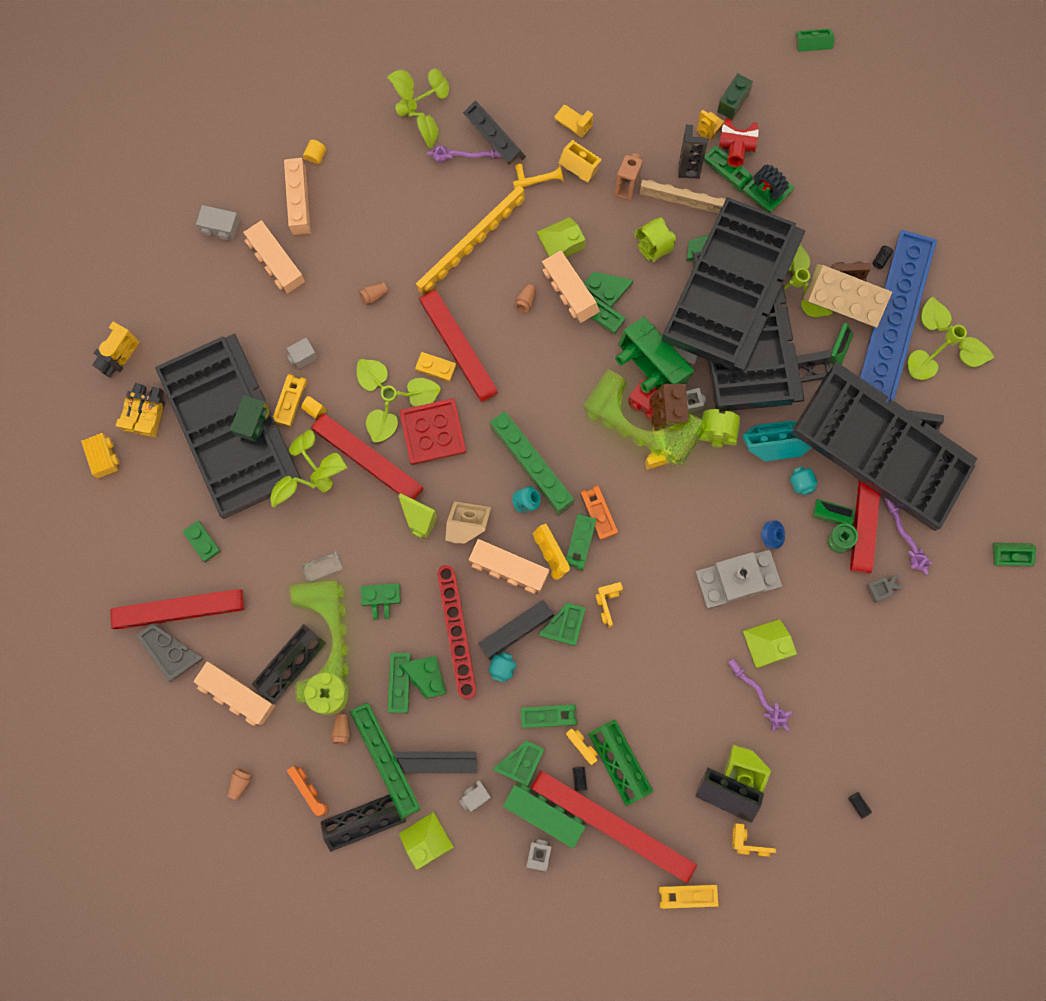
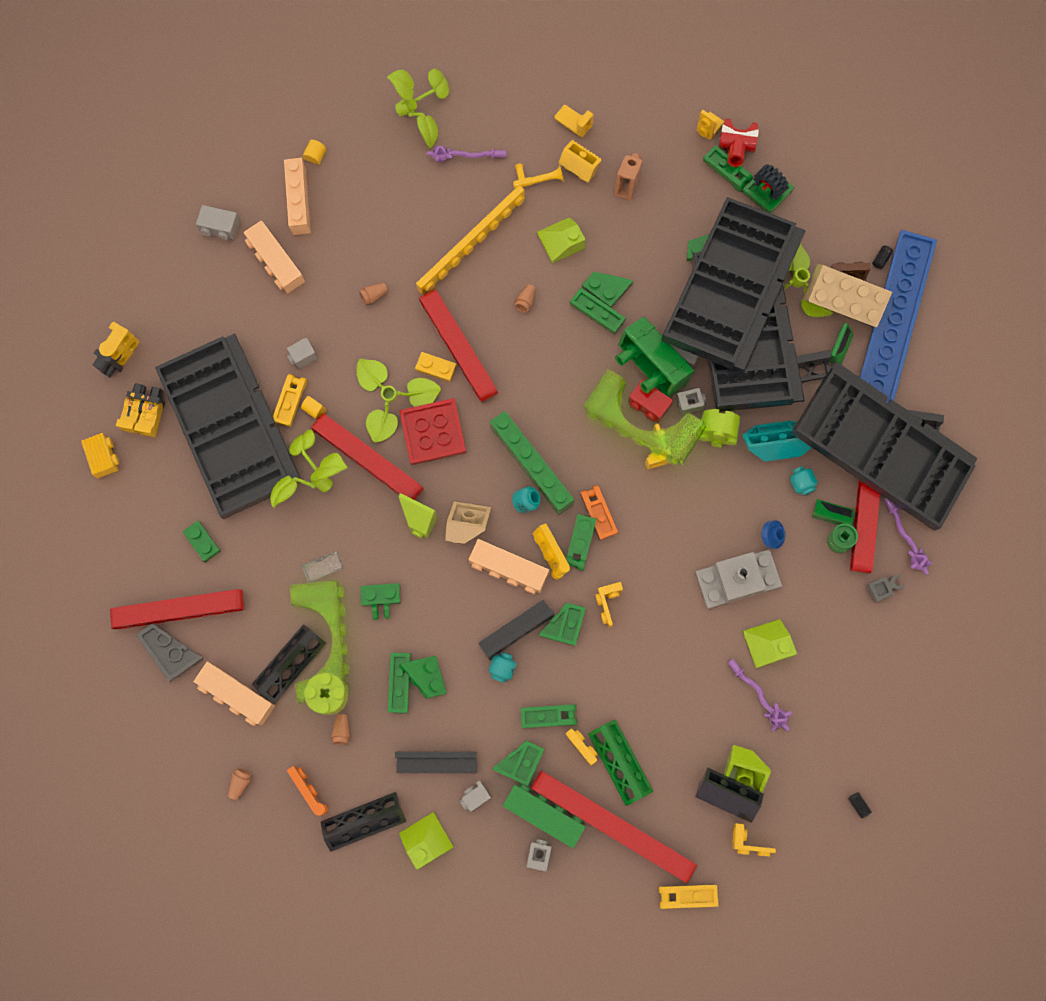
(250, 418): dark green brick -> none
(385, 760): green tile -> none
(456, 622): red beam -> none
(493, 133): black fence -> none
(570, 286): light nougat brick -> none
(580, 778): black piece -> none
(655, 239): lime brick -> none
(669, 406): reddish brown bracket -> none
(681, 196): tan plate -> none
(687, 156): black fence -> none
(735, 96): dark green brick -> none
(815, 39): green slope -> none
(935, 316): lime plant -> none
(1014, 554): green slope -> none

